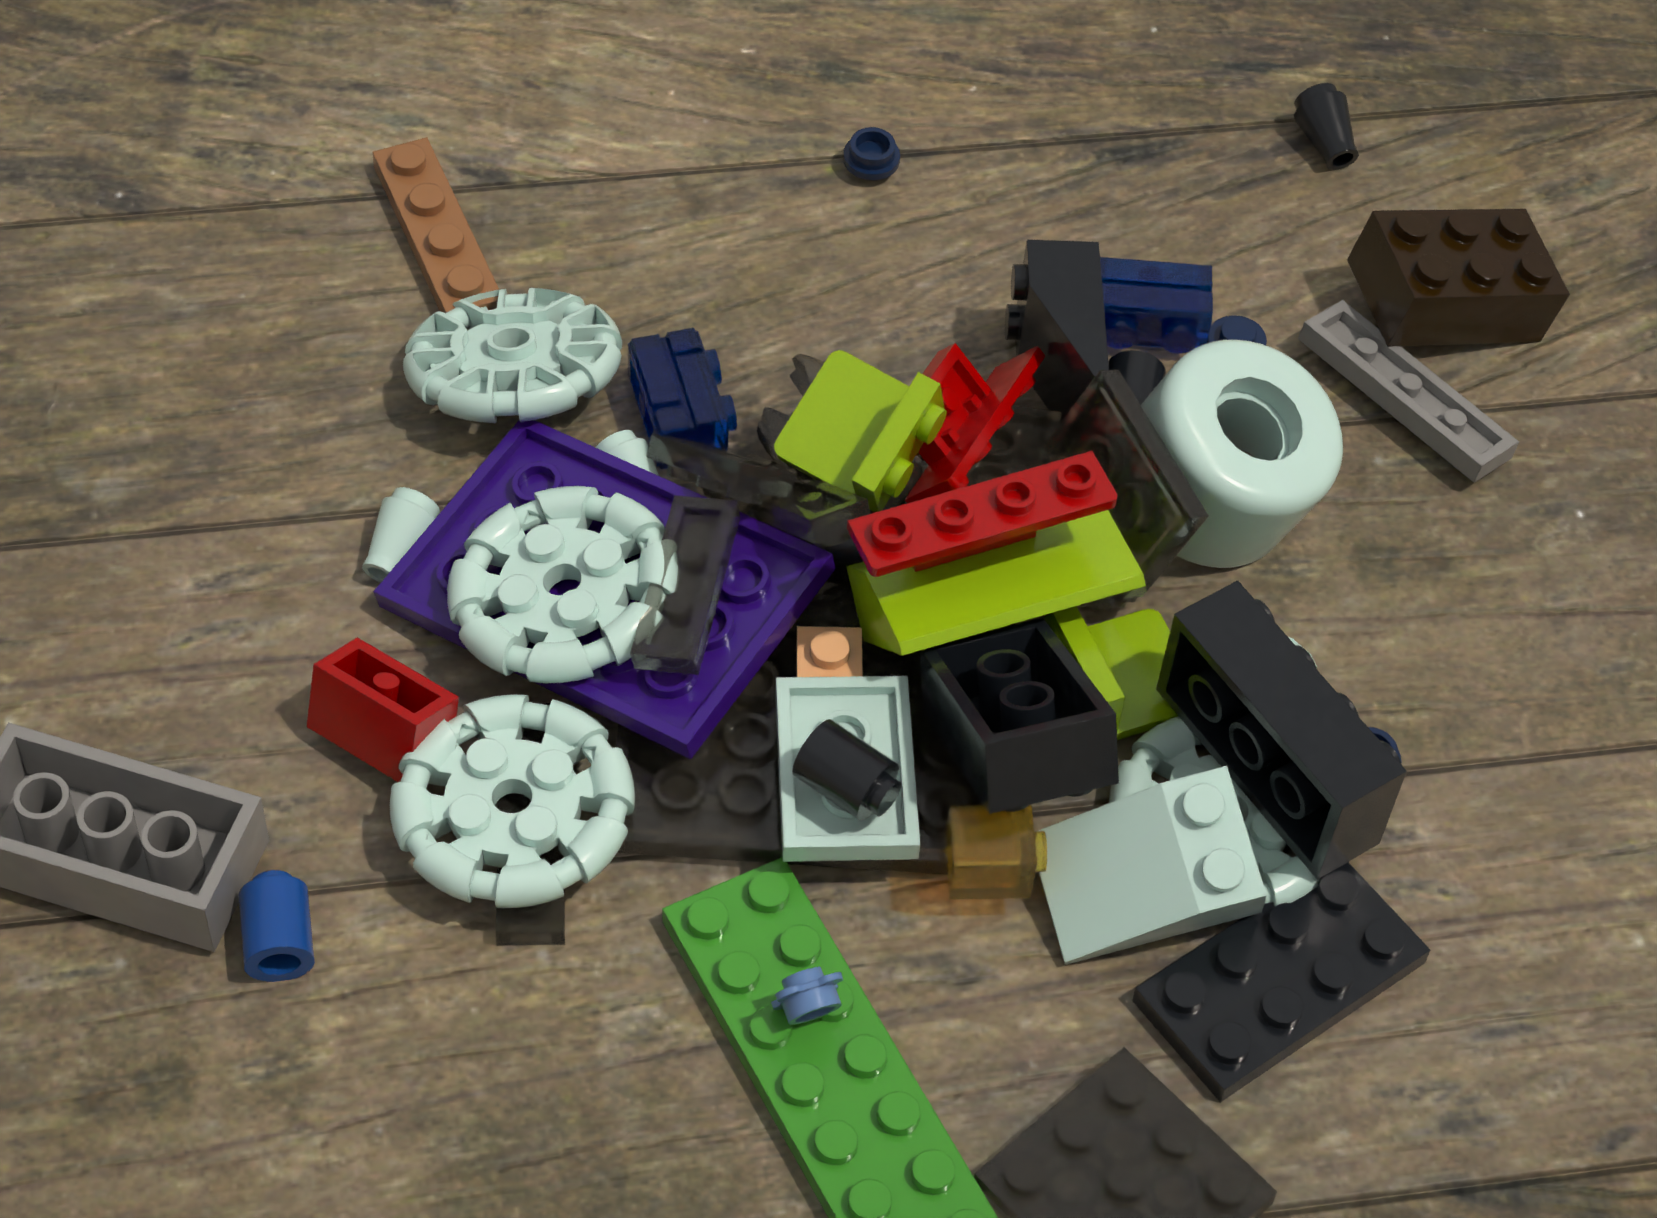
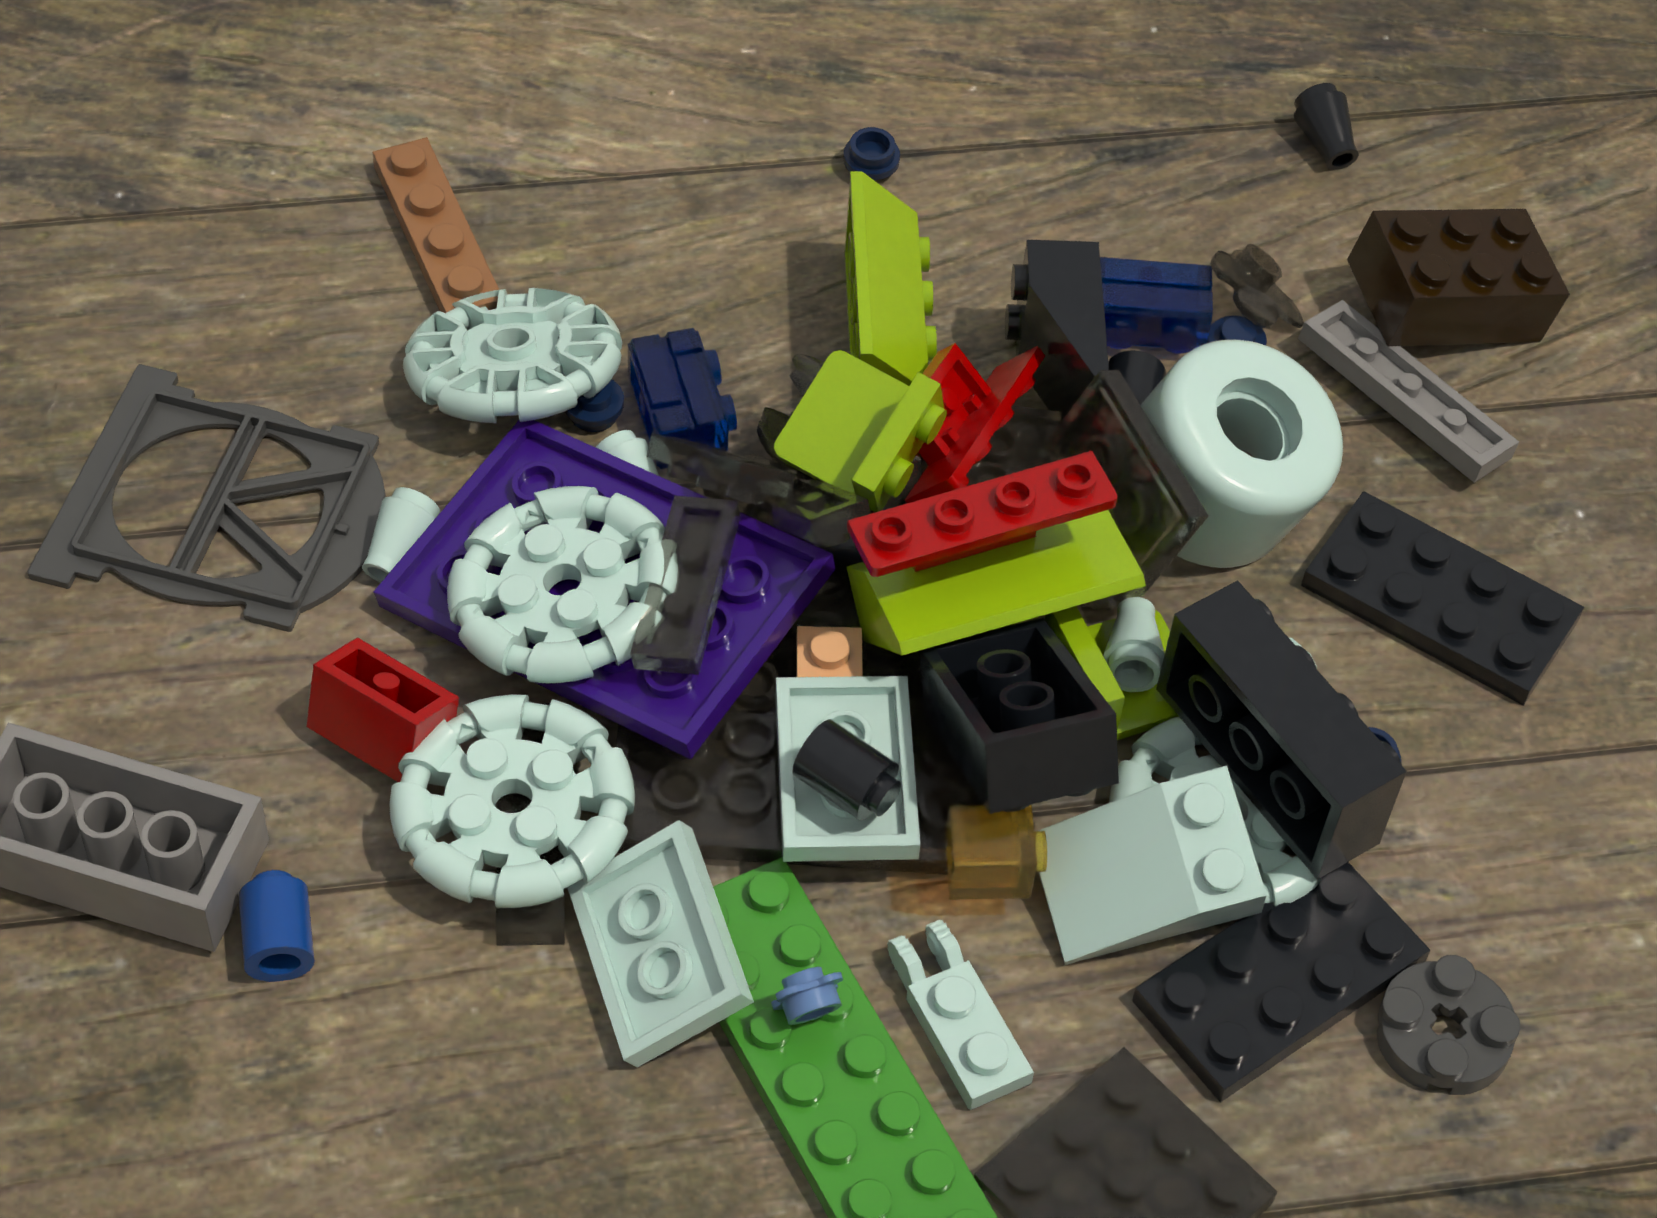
(152, 408): none -> dark grey window
(600, 411): none -> dark blue plate
(659, 945): none -> light aqua plate
(885, 282): none -> lime slope
(961, 1019): none -> light aqua hinge
(1135, 646): none -> light aqua cone
(1254, 280): none -> clear smoke plate
(1443, 597): none -> black plate
(1458, 992): none -> dark grey plate

